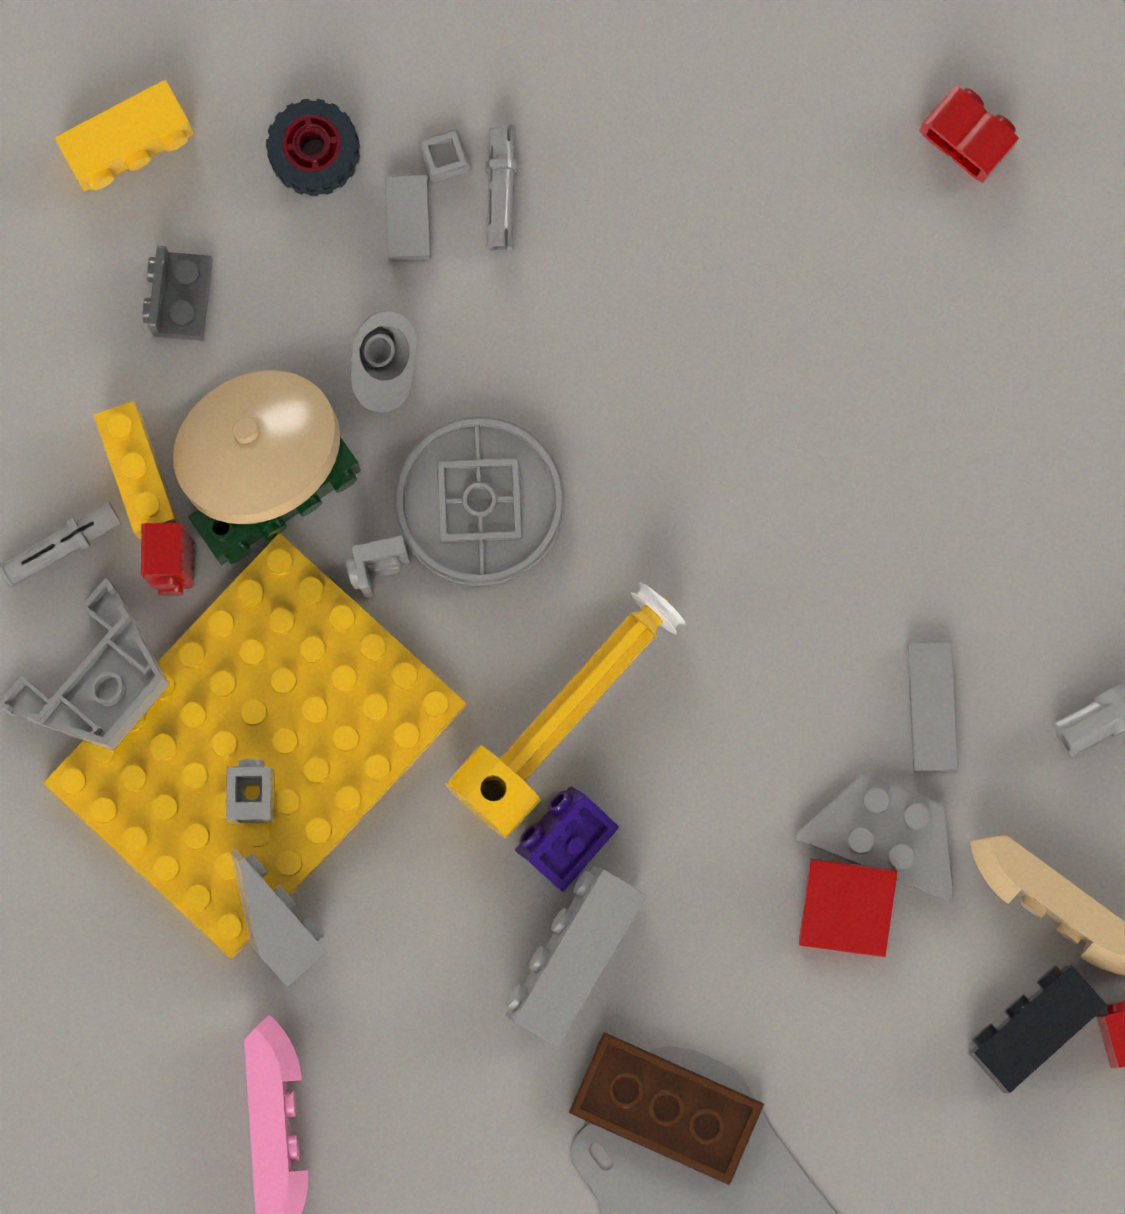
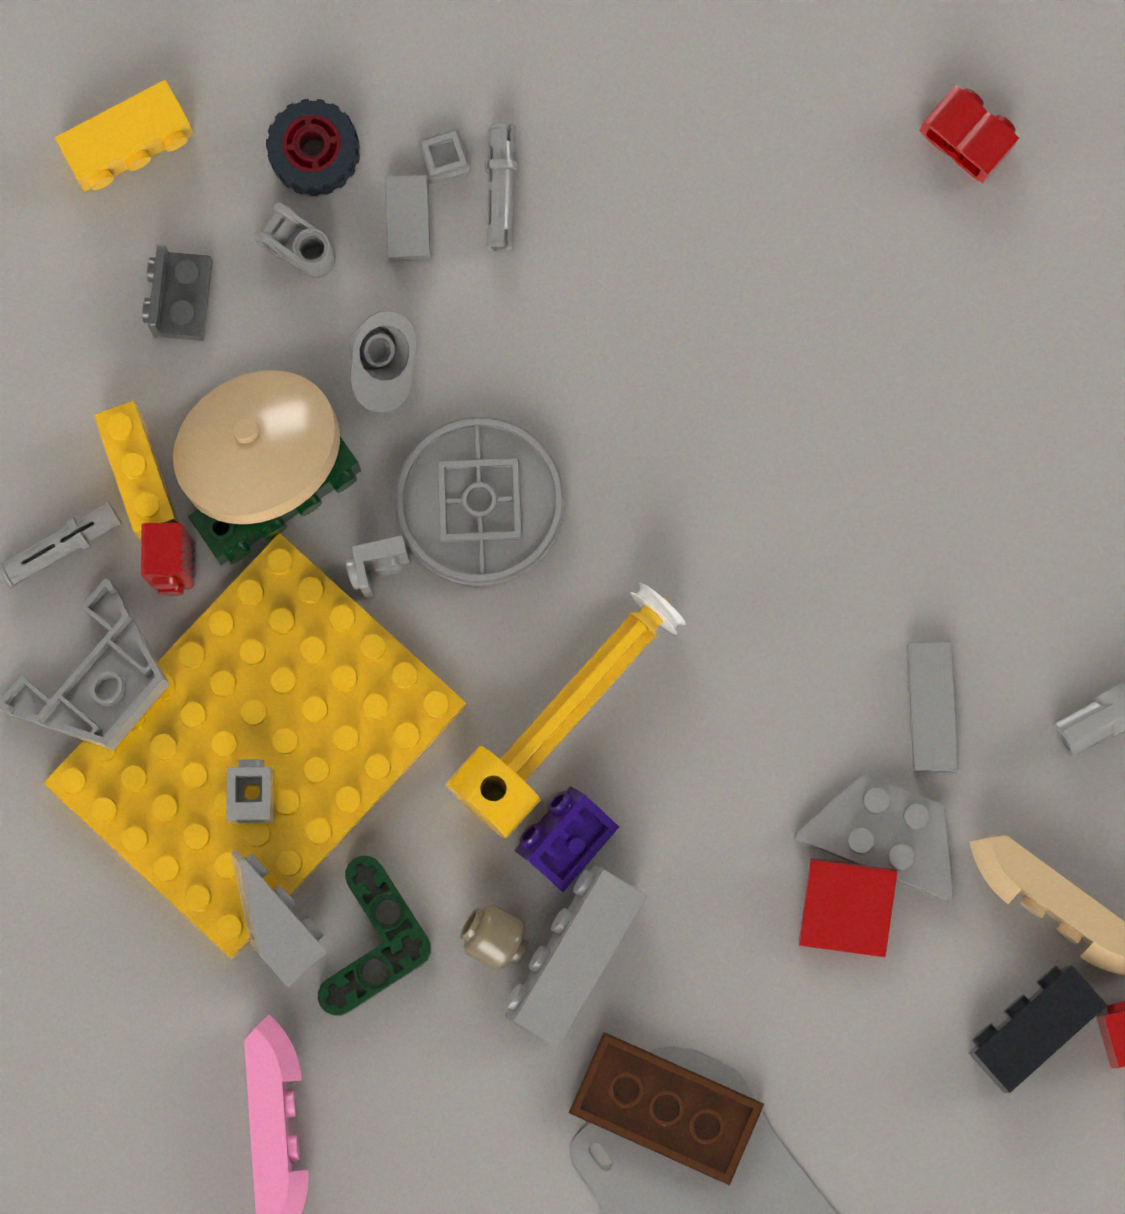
(291, 236): none -> light grey piece
(391, 935): none -> dark green beam
(494, 937): none -> dark tan head

